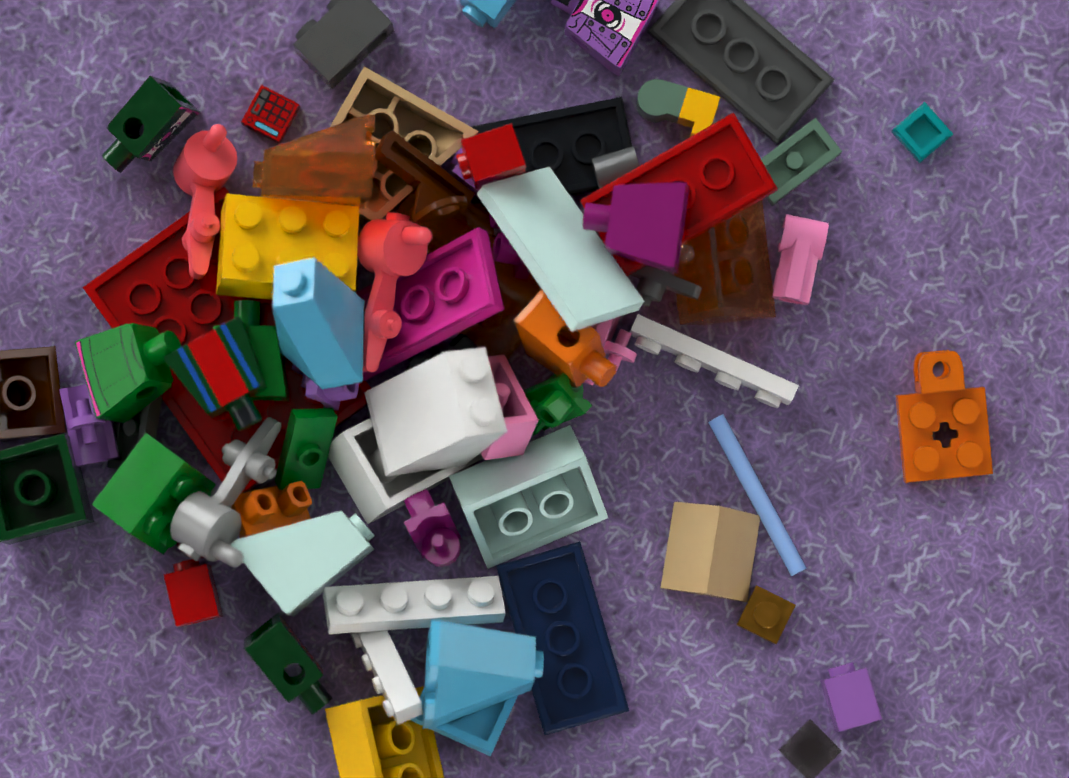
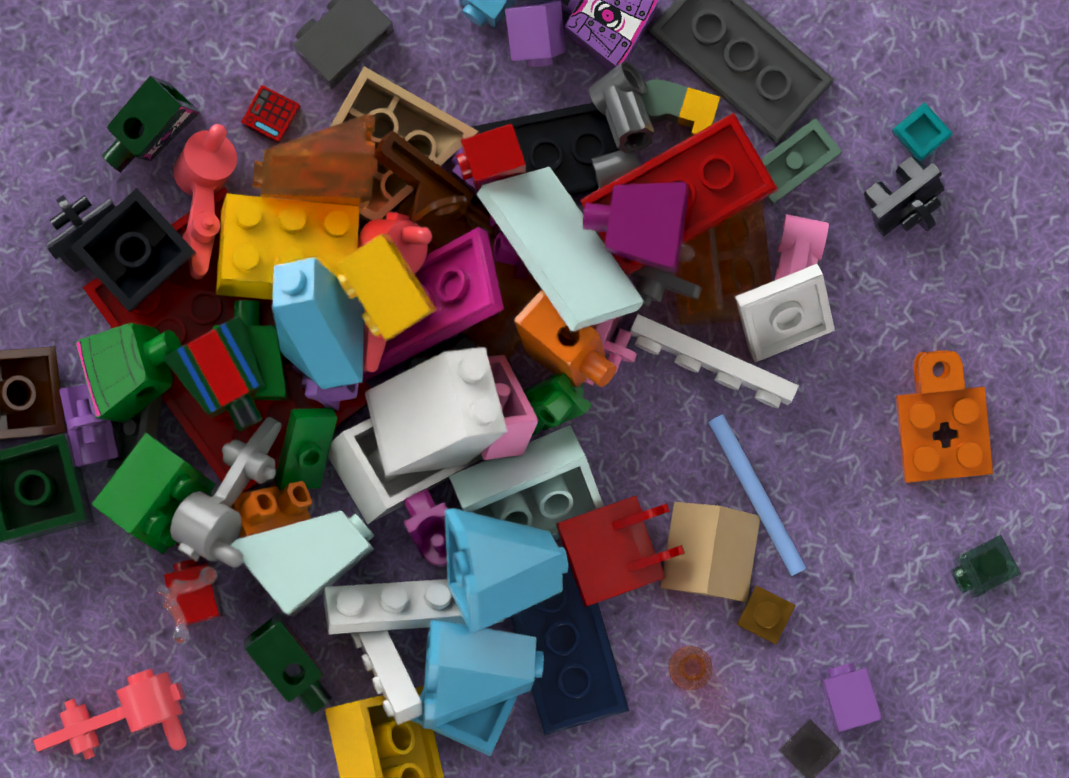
(61, 244): none -> black hips
(133, 250): none -> black slope
(143, 704): none -> coral piece
(181, 633): none -> clear piece
(384, 287): none -> yellow brick
(499, 566): none -> medium azure slope
(536, 32): none -> medium lavender brick
(613, 550): none -> red plate
(620, 100): none -> dark grey piece
(678, 673): none -> cone
(785, 313): none -> white tile
(911, 202): none -> black hips
(984, 567): none -> clear green bracket

